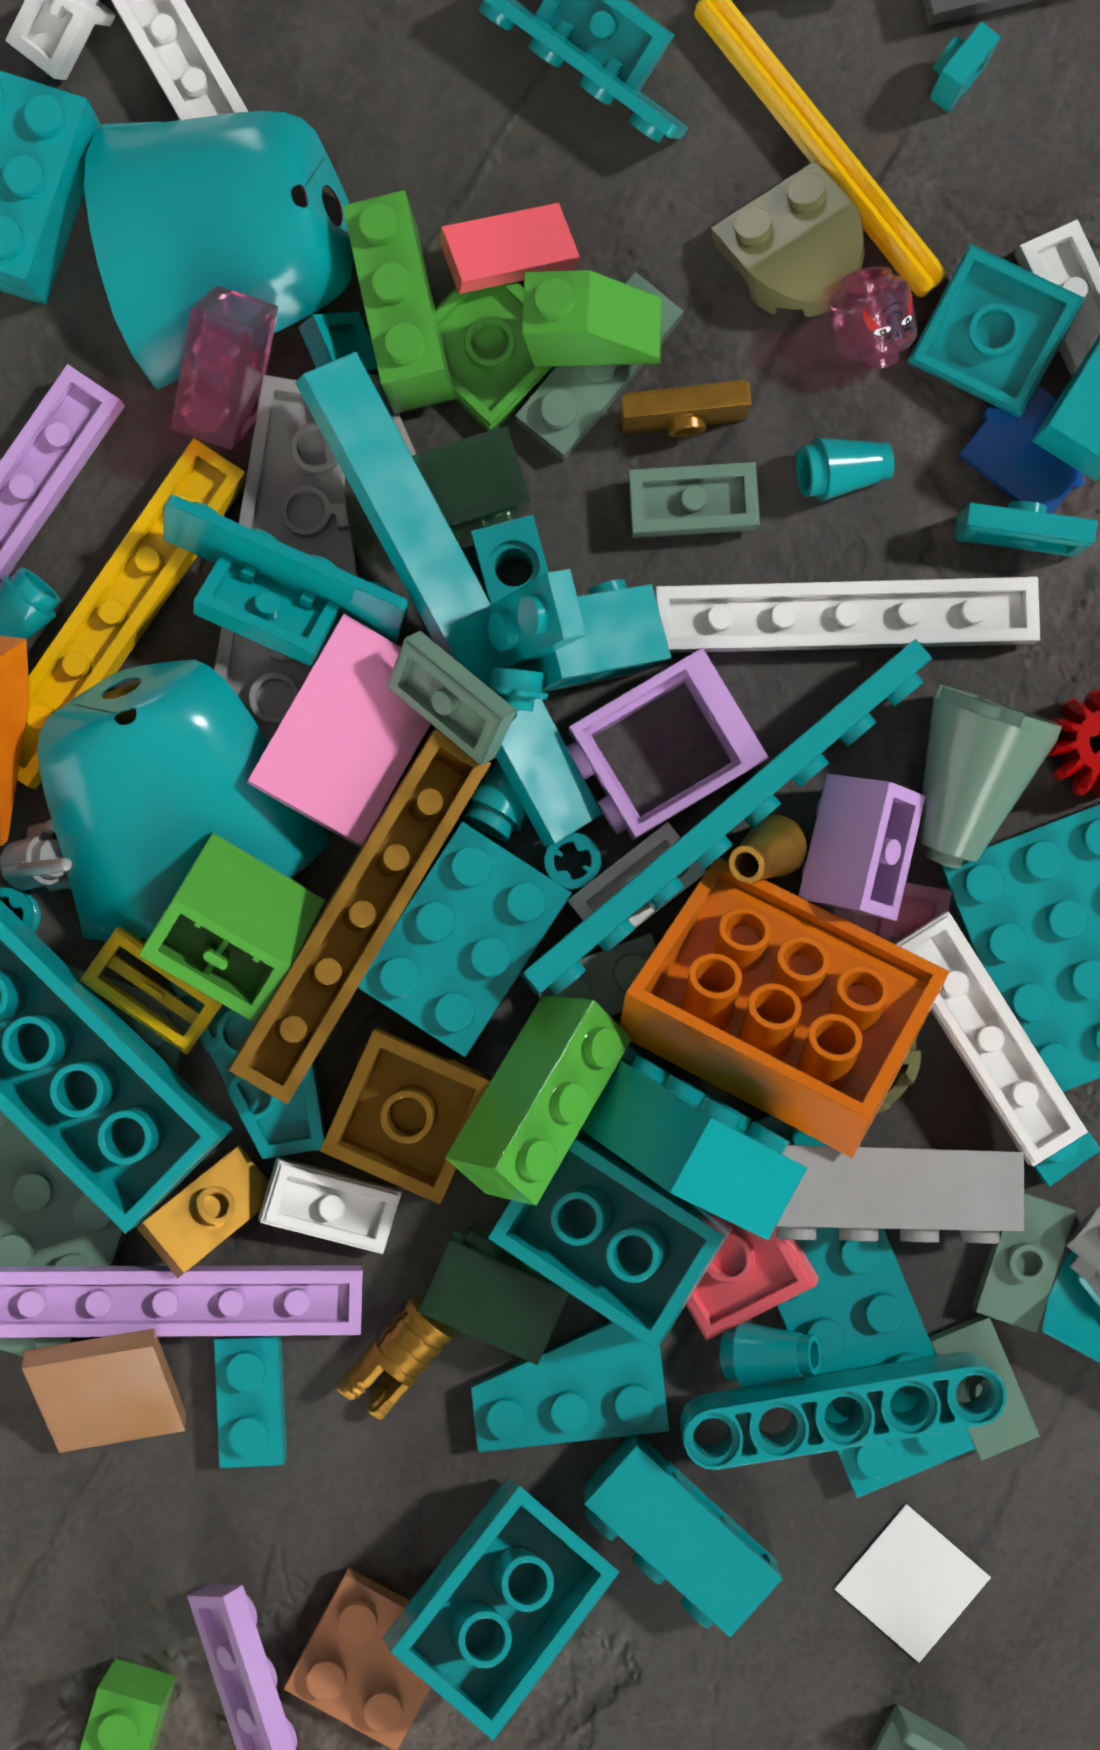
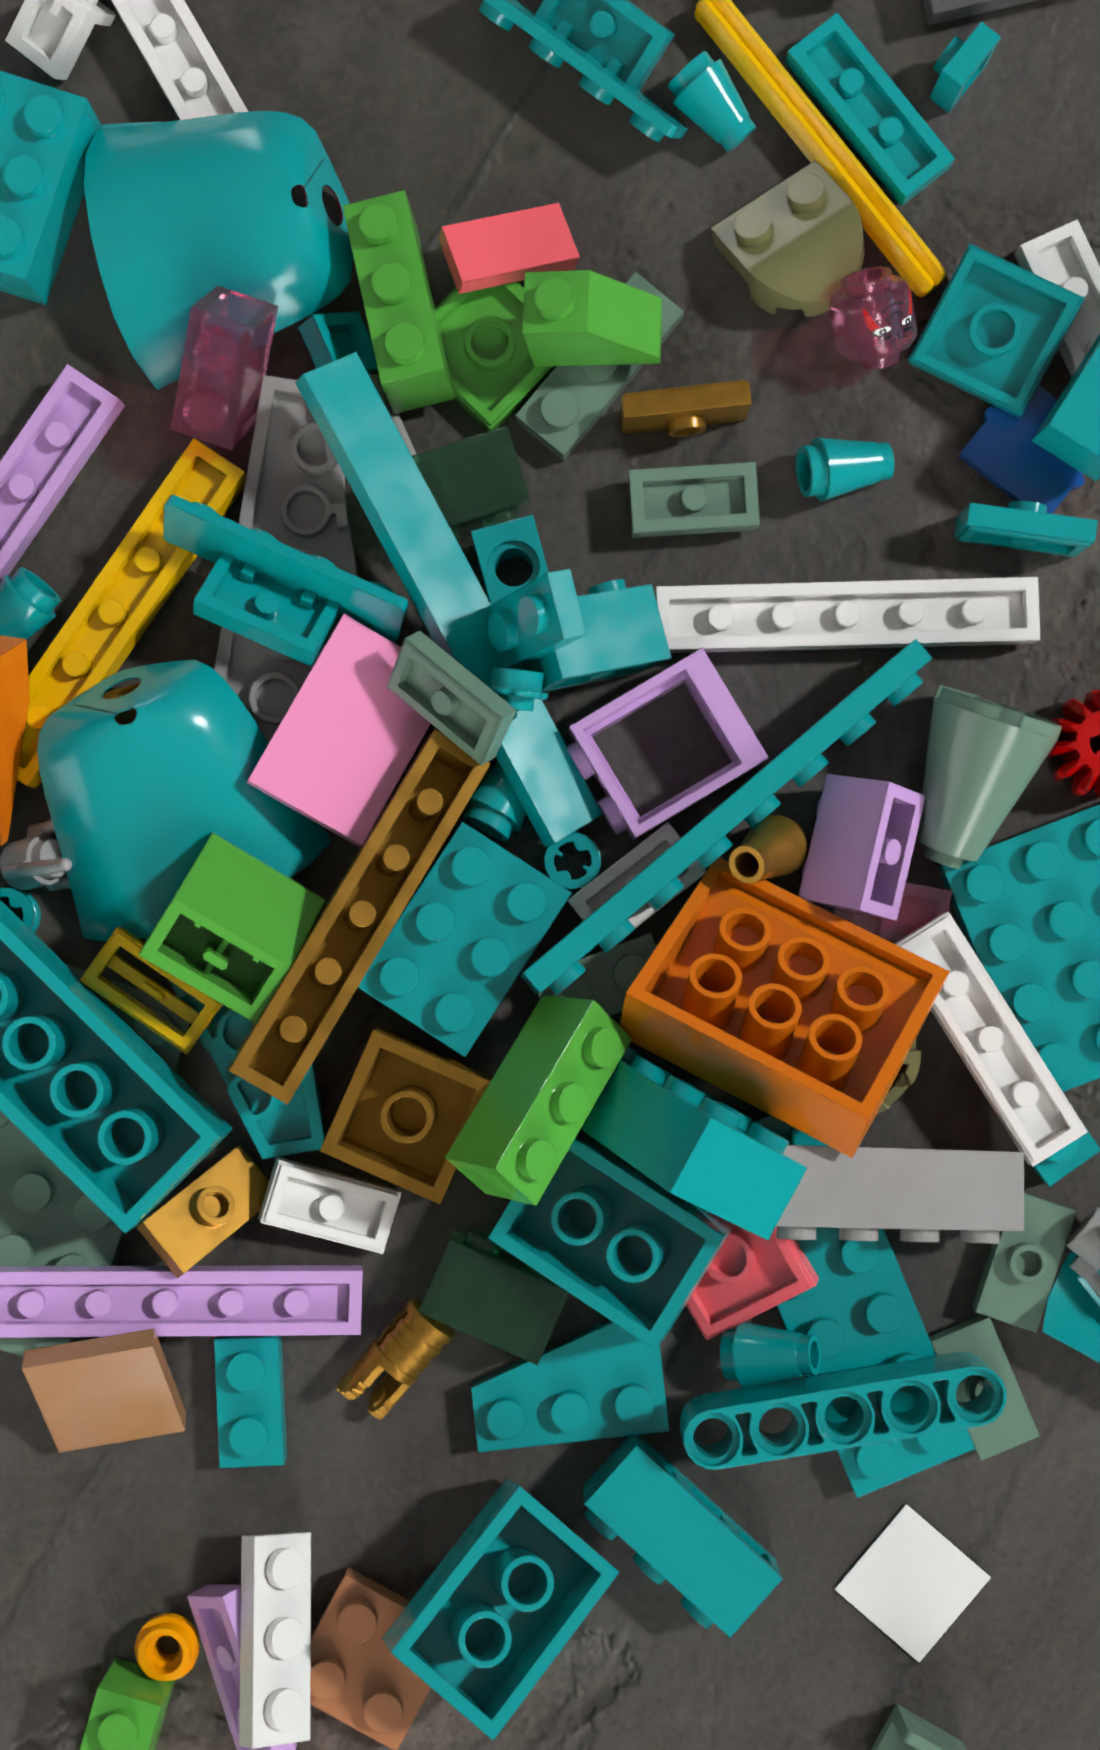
(154, 1660): none -> light orange plate
(275, 1639): none -> white plate
(711, 101): none -> teal cone
(869, 109): none -> teal plate

